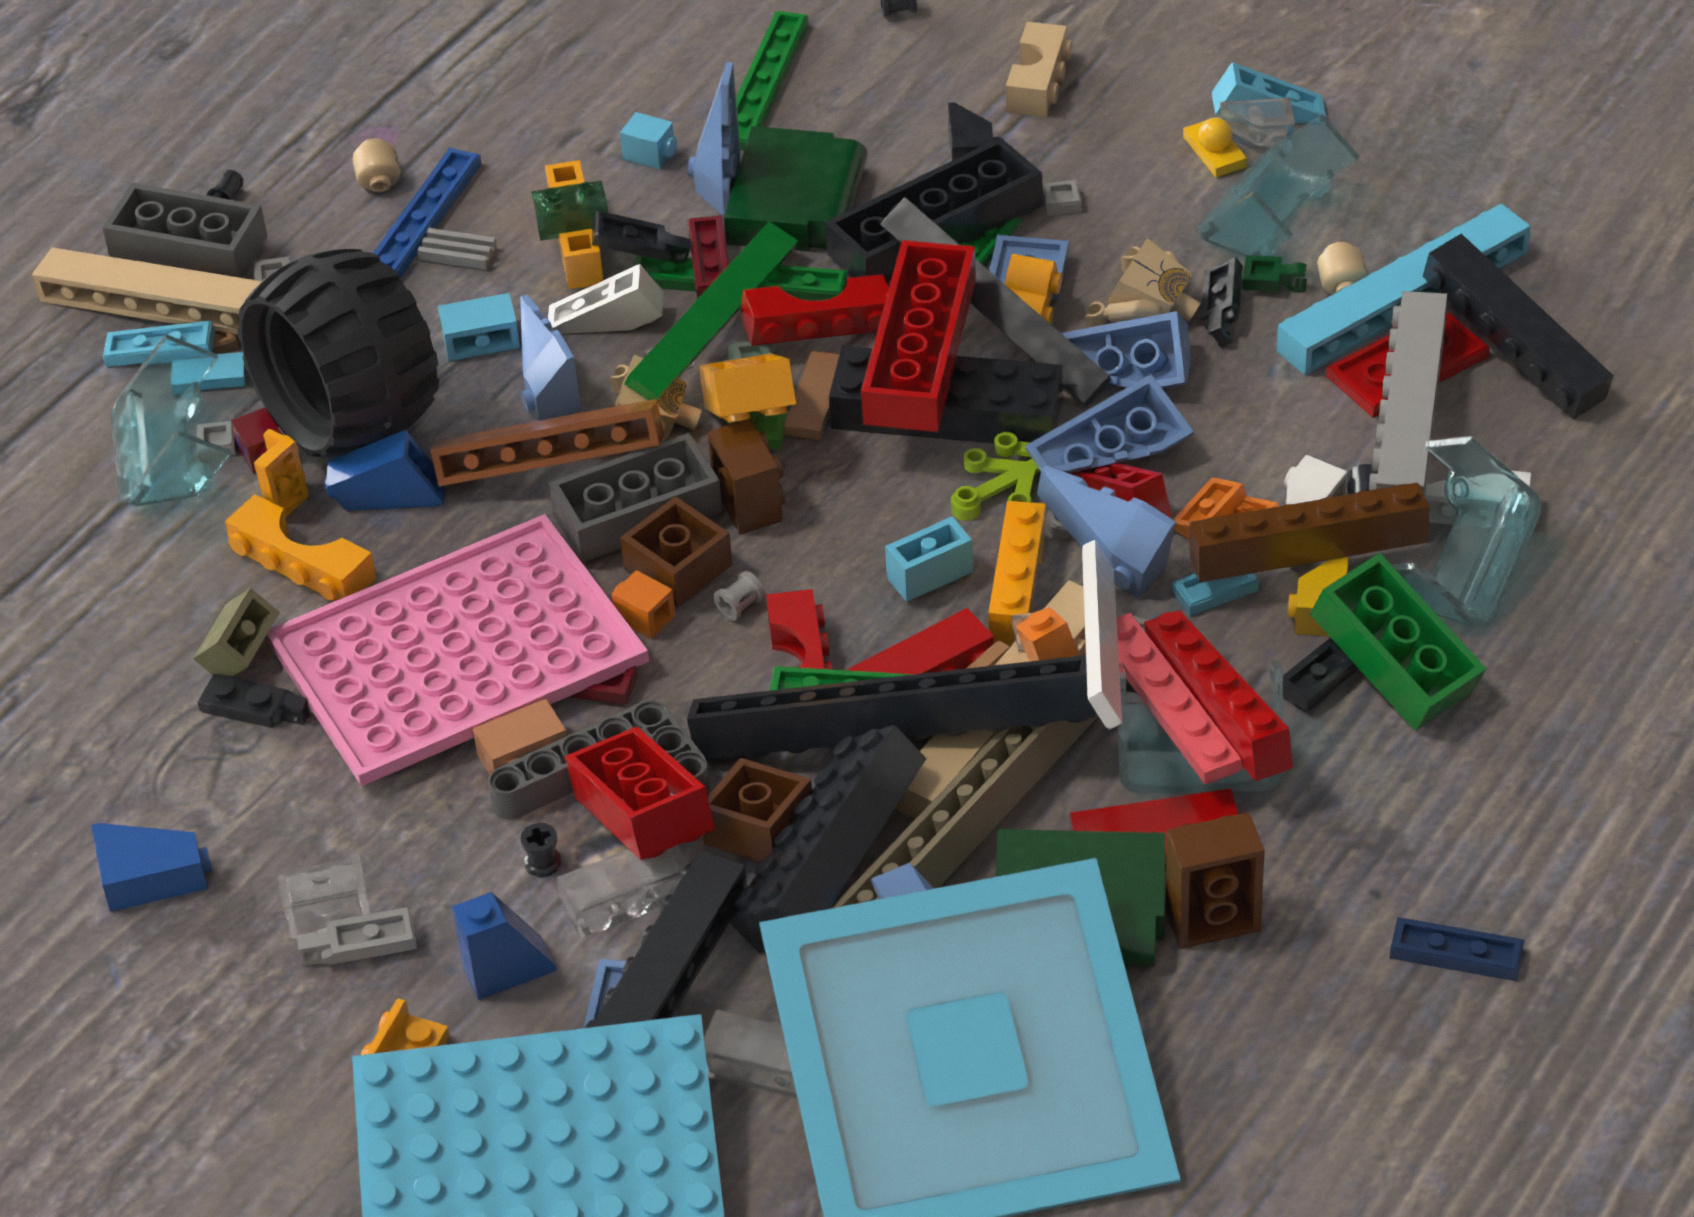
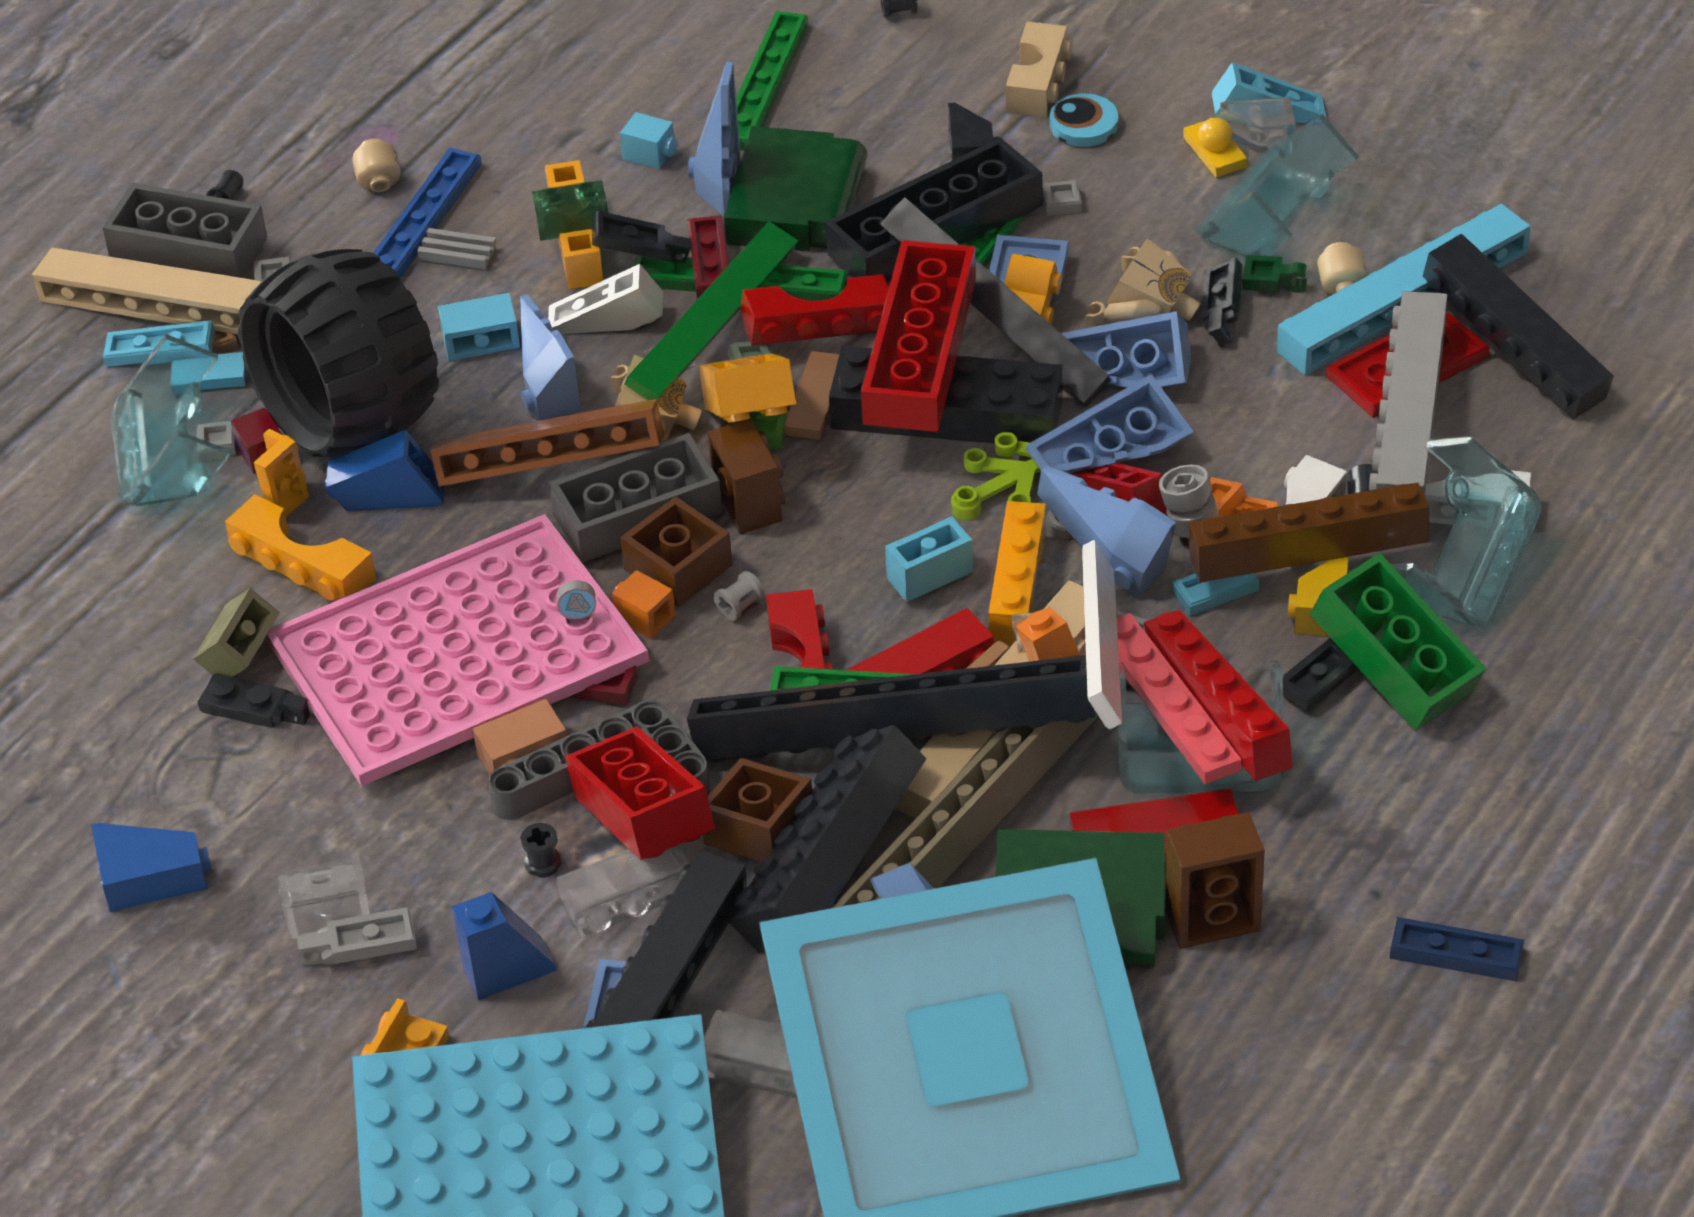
(576, 600): none -> tile
(1084, 119): none -> medium azure tile
(1187, 496): none -> light grey wheel

